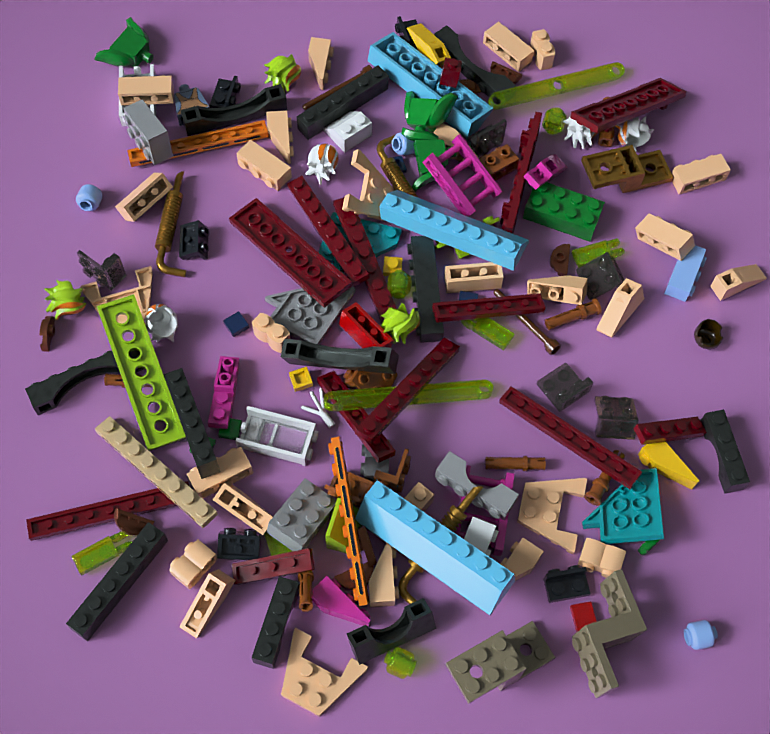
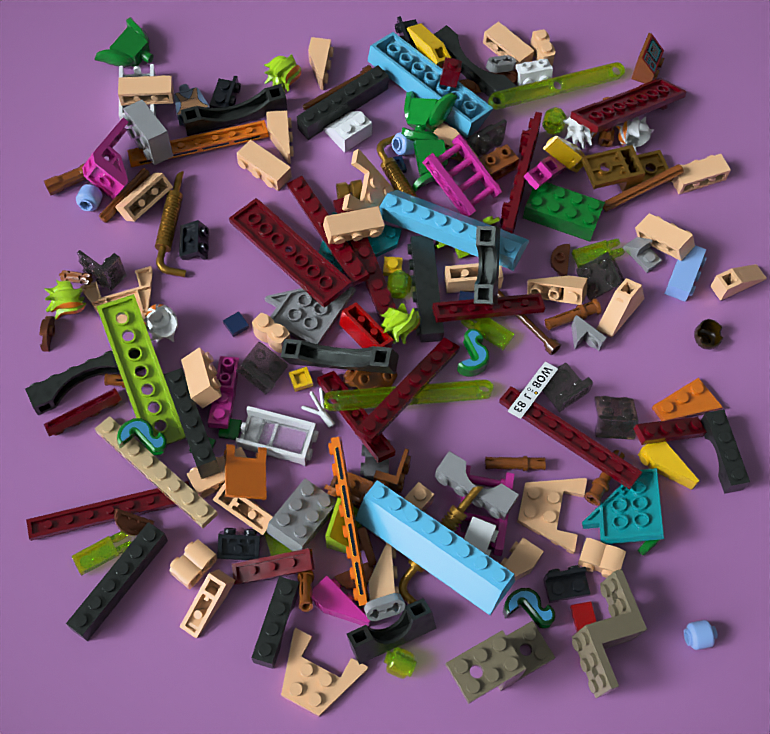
(59, 183): none -> dark orange axle
(76, 277): none -> dark orange axle
(76, 415): none -> dark red plate
(110, 210): none -> dark orange axle
(111, 174): none -> dark pink bracket
(144, 432): none -> green animal
(201, 377): none -> light nougat brick
(245, 475): none -> orange flag
(262, 367): none -> clear smoke bracket
(322, 161): white hair -> none
(353, 188): none -> pearl gold wheel
(353, 225): none -> light nougat brick
(384, 607): none -> light grey beam
(478, 353): none -> green animal
(488, 272): none -> pearl dark grey arch
(501, 64): none -> light grey beam
(531, 604): none -> dark green animal
(532, 390): none -> white sticker
(533, 71): none -> white bracket
(565, 153): none -> yellow slope
(583, 331): none -> light grey slope
(641, 252): none -> light grey slope
(643, 187): none -> dark orange axle
(648, 61): none -> slope
(687, 401): none -> orange wing

